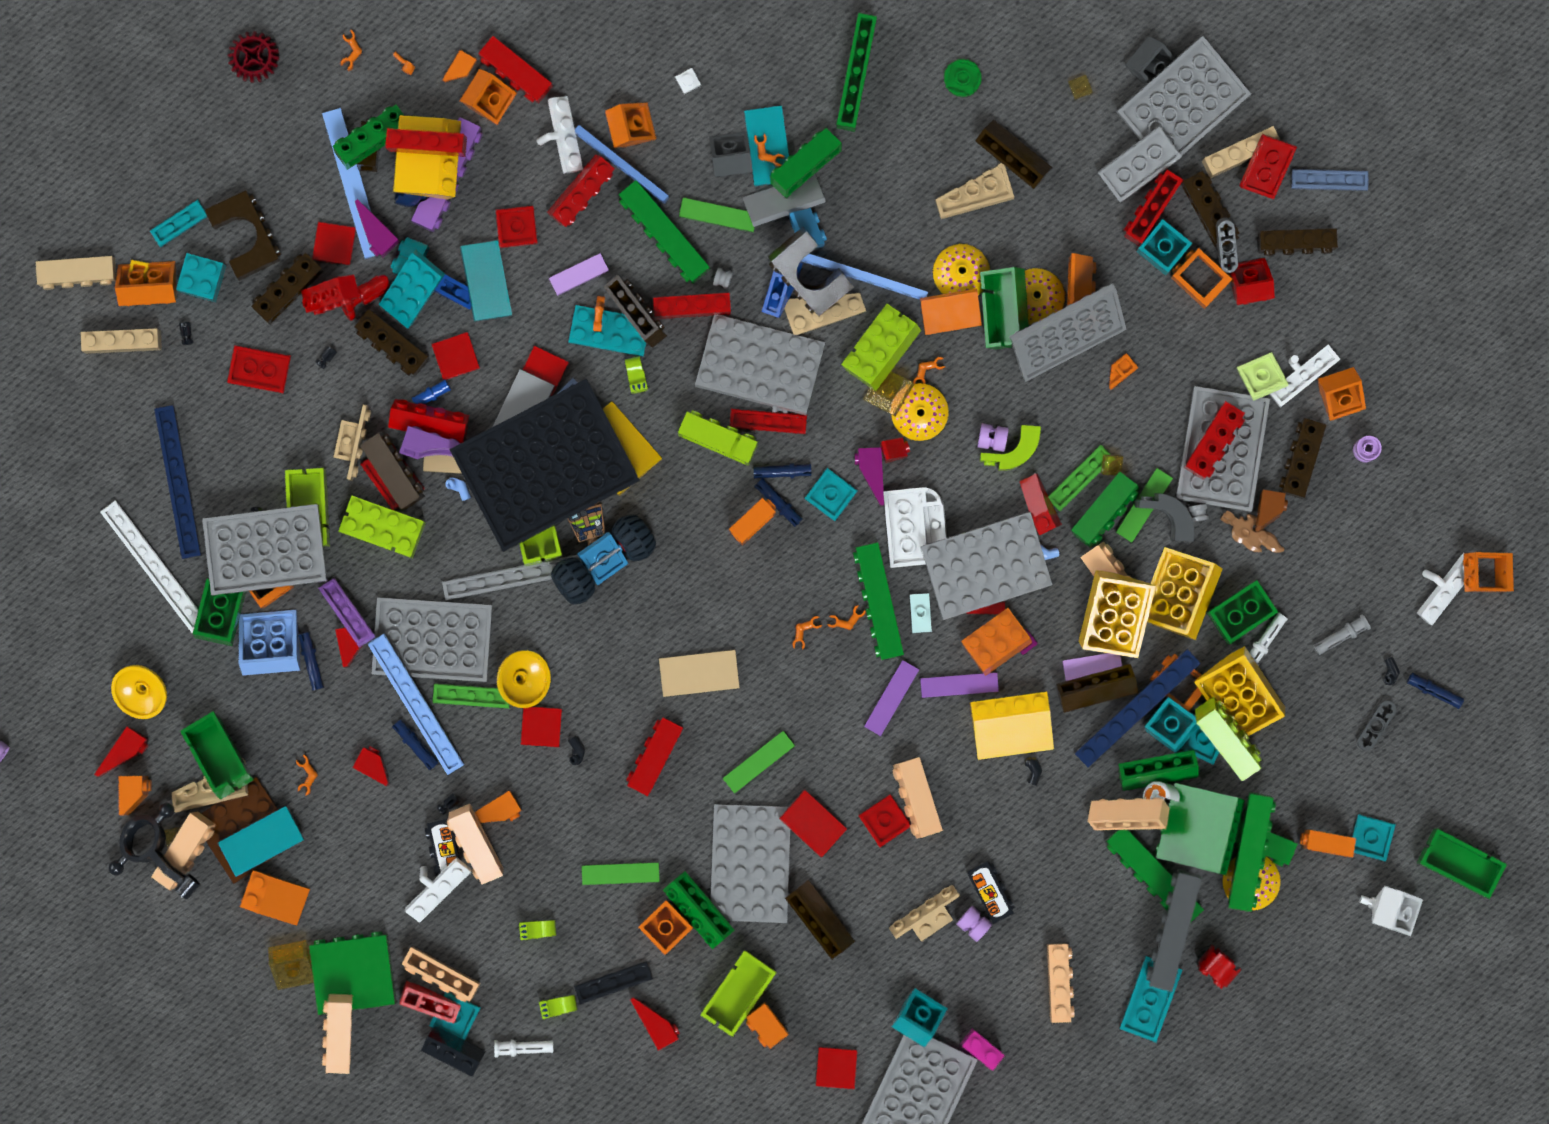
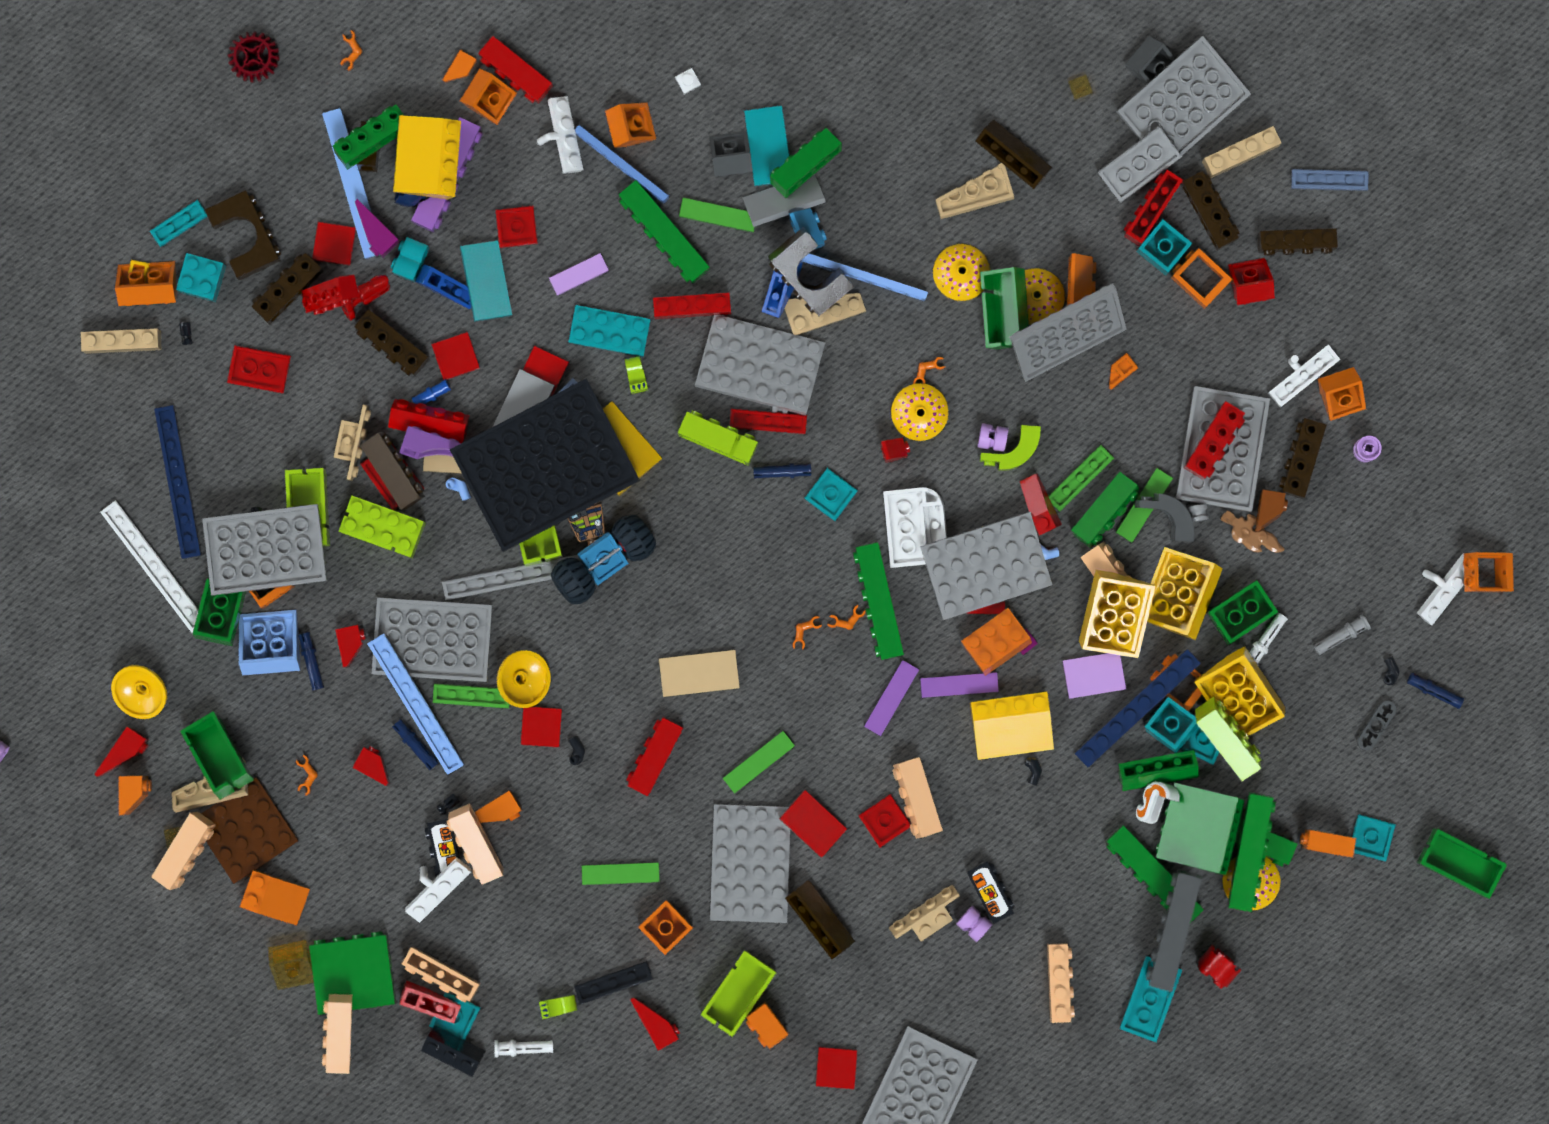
(76, 271): tan brick -> none
(185, 883): black piece -> none
(261, 841): teal tile -> none
(327, 355): black piece -> none
(346, 612): medium lavender tile -> none
(408, 67): orange hand -> none
(411, 289): teal plate -> none
(426, 142): red brick -> none
(537, 929): lime leg -> none
(582, 188): red brick -> none
(598, 313): orange arm -> none
(635, 311): dark brown brick -> none
(698, 910): green brick -> none
(722, 278): light grey wheel -> none
(753, 521): orange window -> none
(762, 155): orange arm -> none
(783, 508): dark blue pin -> none
(856, 72): green brick -> none
(871, 468): magenta slope -> none
(881, 347): lime piece -> none
(890, 394): clear yellow tile -> none
(919, 1017): teal brick -> none
(920, 613): light aqua plate -> none
(950, 311): orange tile -> none
(964, 83): green tile -> none
(982, 1049): dark pink brick -> none
(1097, 688): dark brown brick -> none
(1112, 464): clear yellow tile -> none
(1128, 814): light nougat brick -> none
(1221, 238): dark grey beam -> none
(1262, 376): yellowish green tile -> none
(1268, 166): red tile -> none
(1394, 910): white piece -> none

